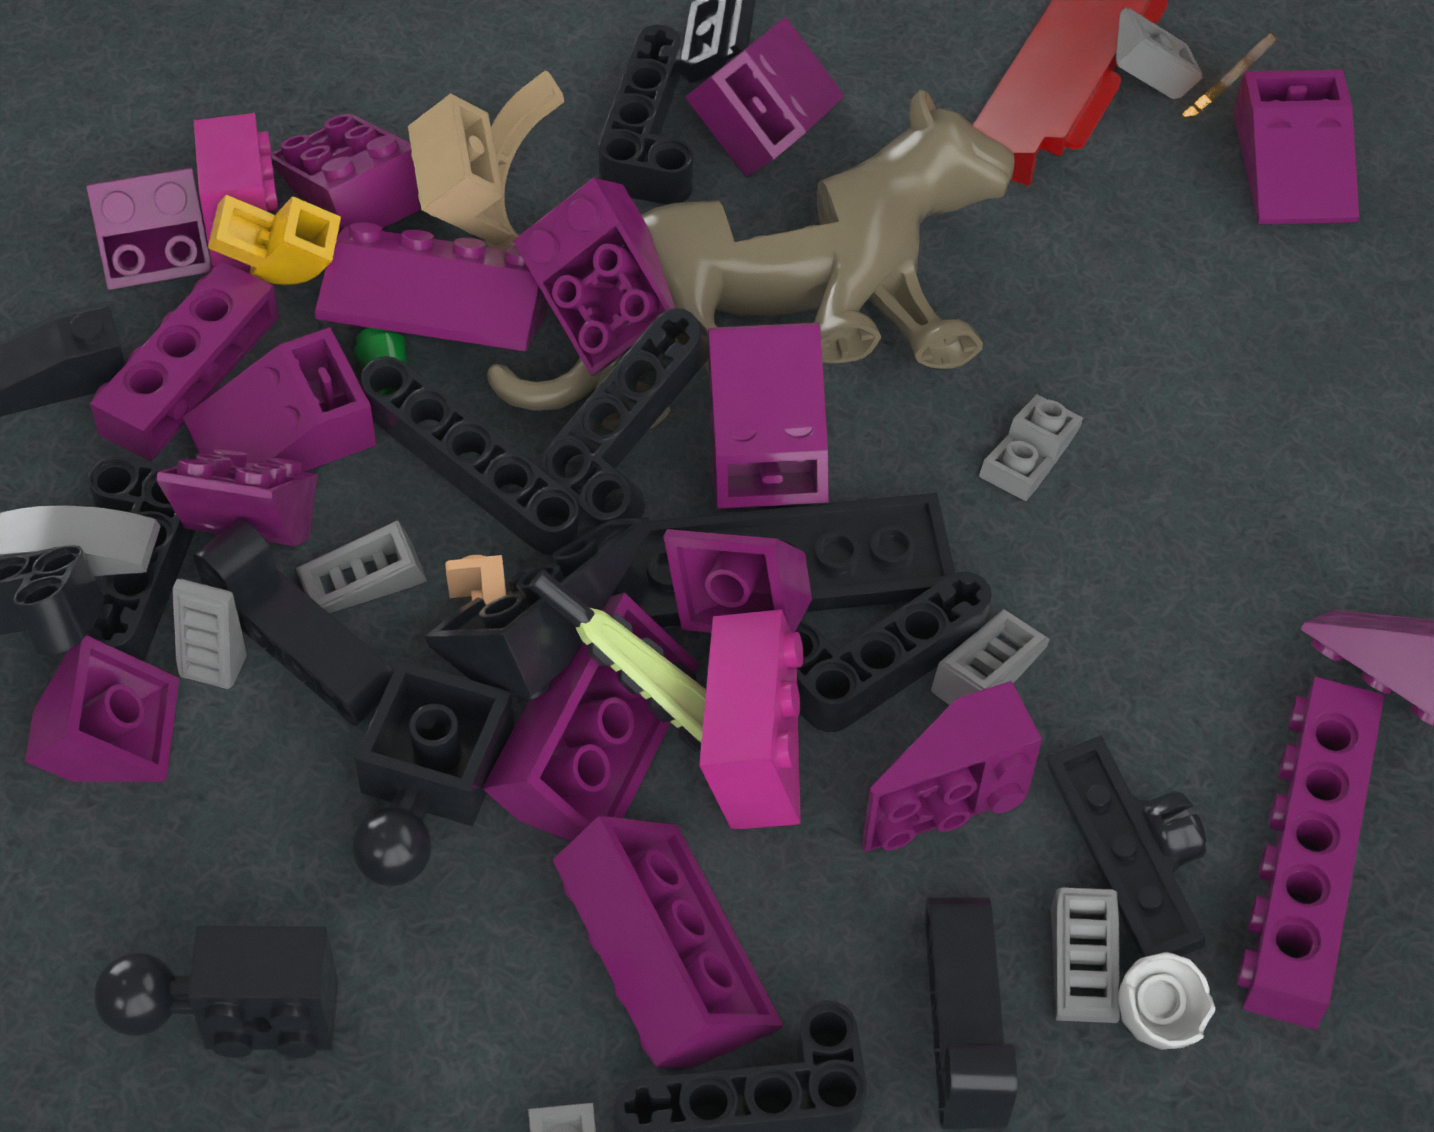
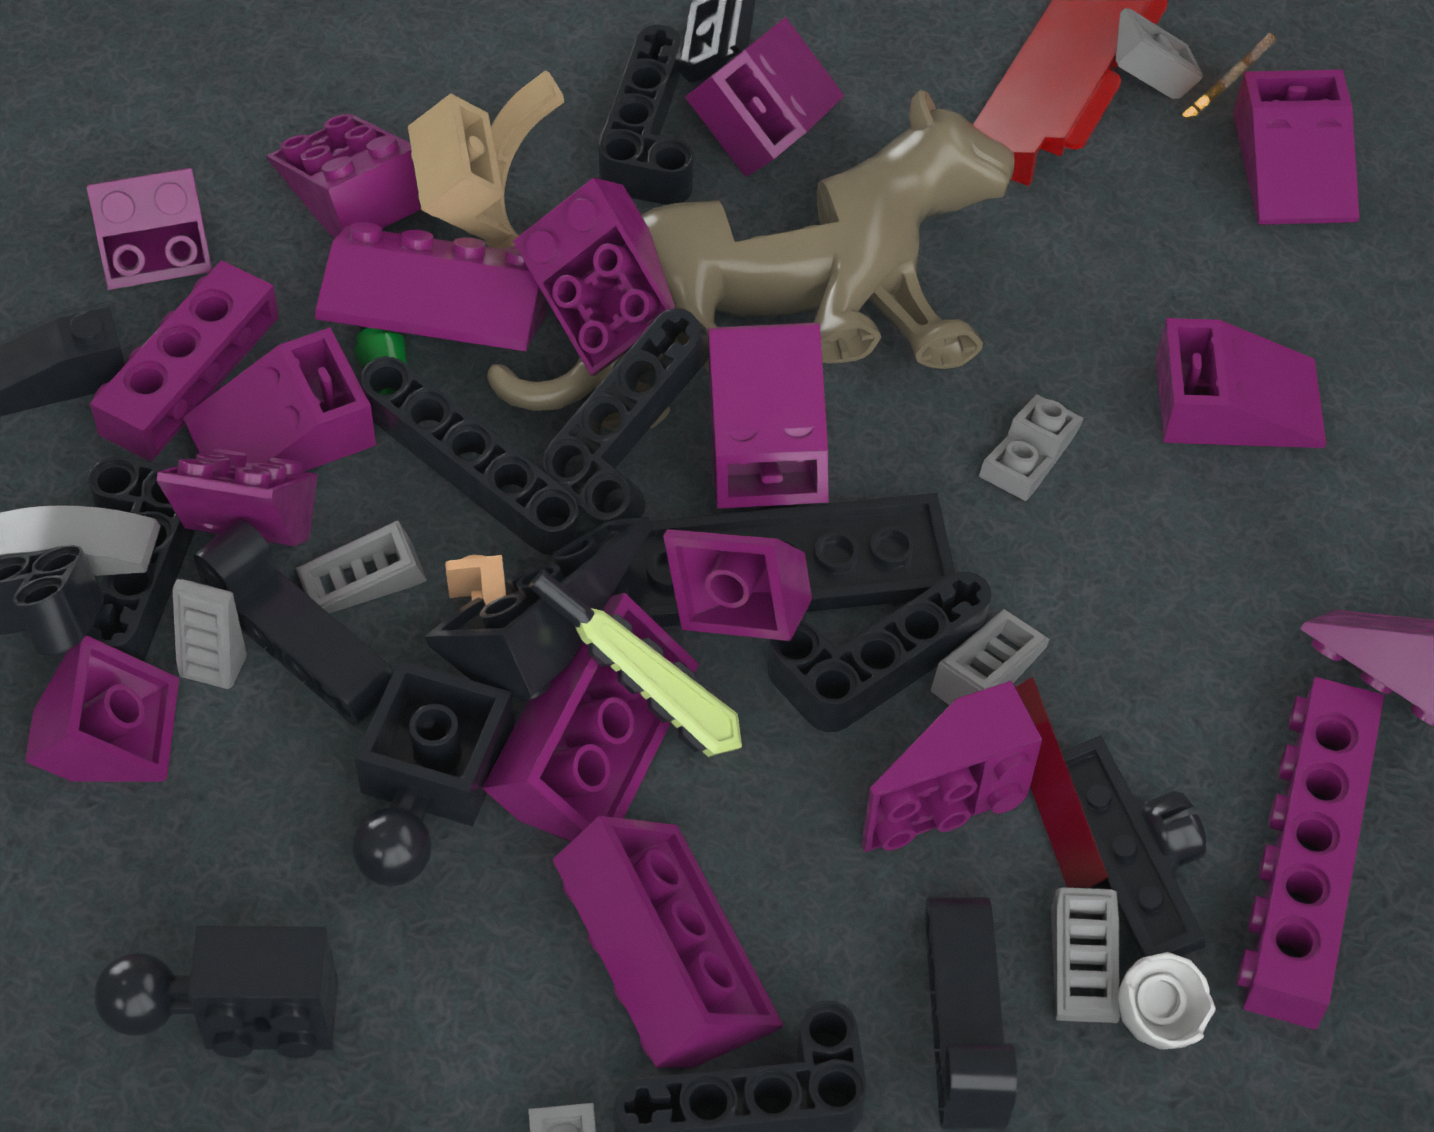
(235, 163): dark pink wedge -> none
(278, 247): yellow brick -> none
(753, 719): dark pink wedge -> none
(1060, 803): none -> dark red sticker
(1235, 388): none -> magenta slope

